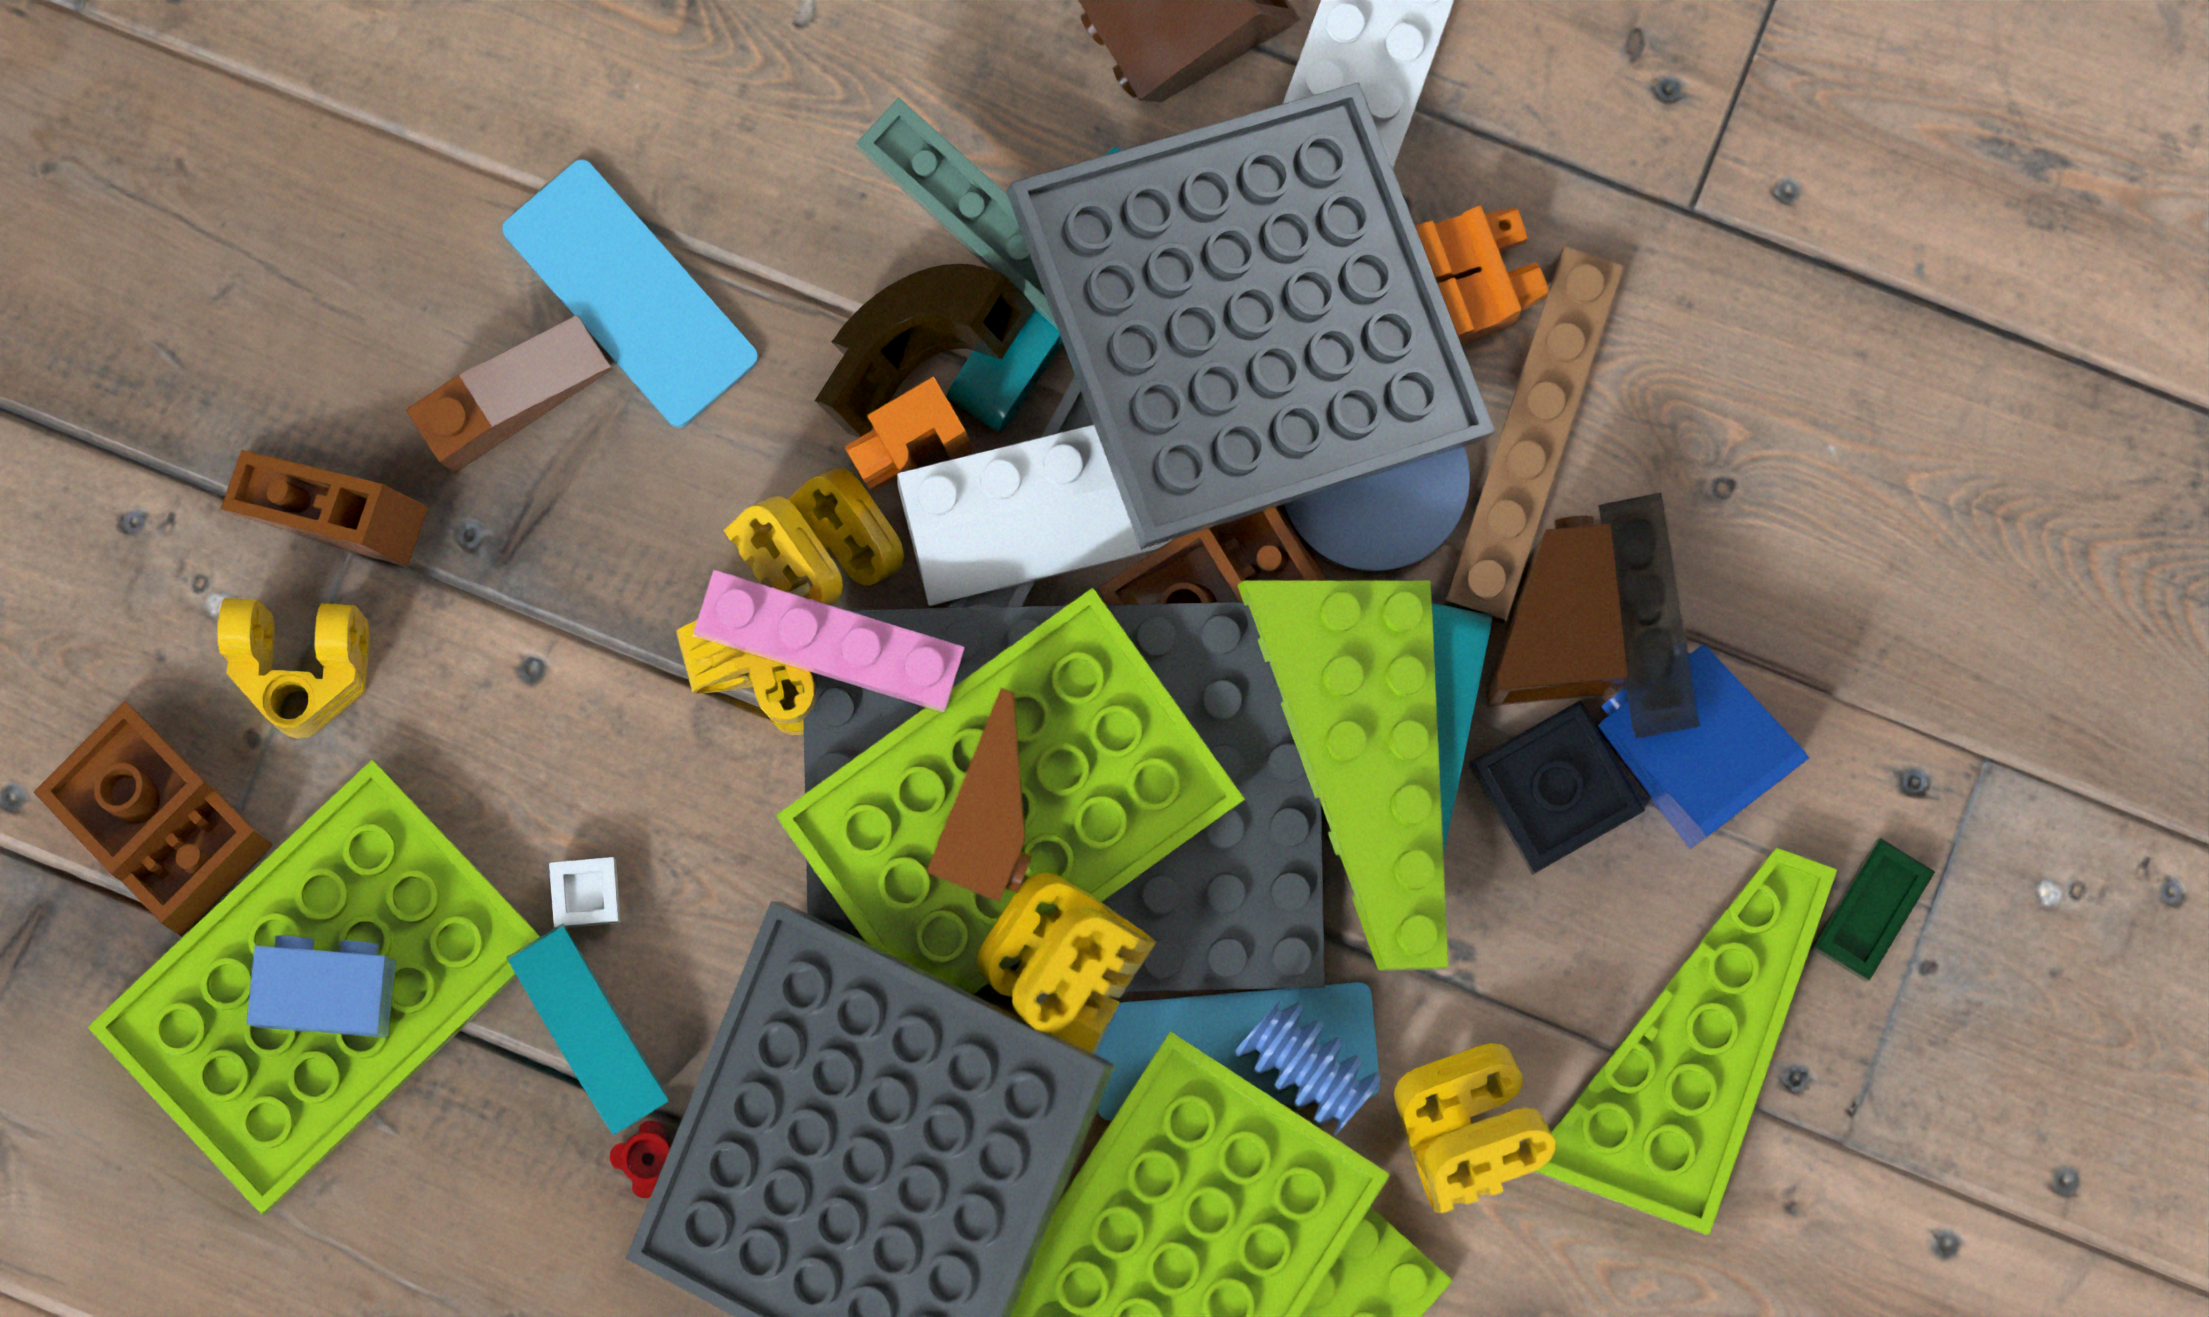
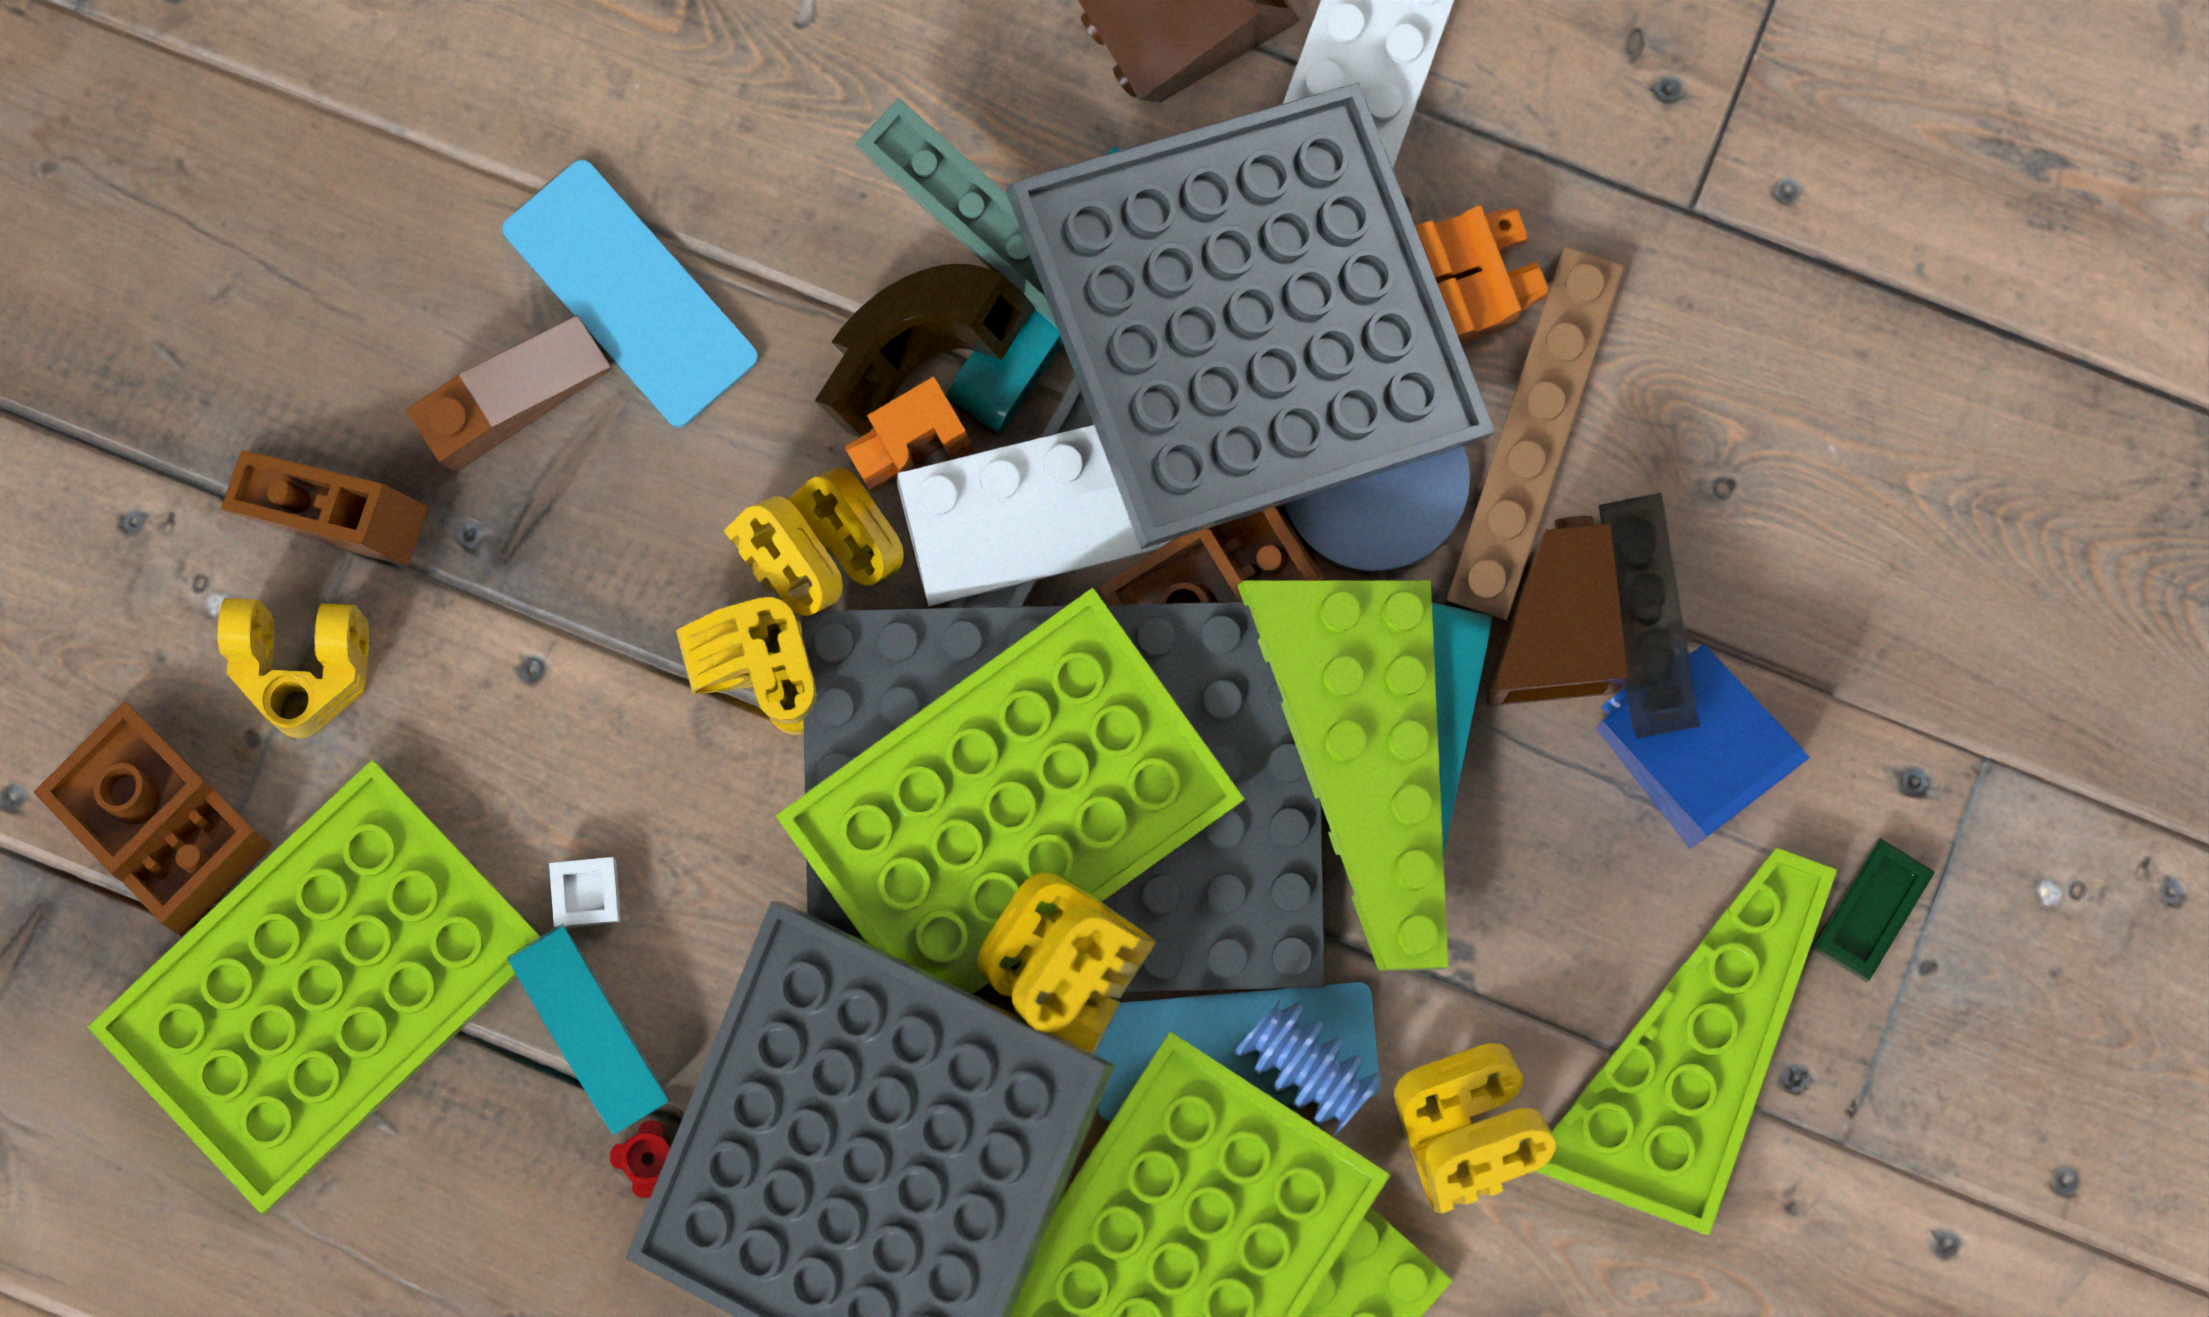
(321, 989): medium blue brick -> none
(828, 641): bright pink plate -> none
(987, 819): dark orange slope -> none
(1556, 787): black tile -> none

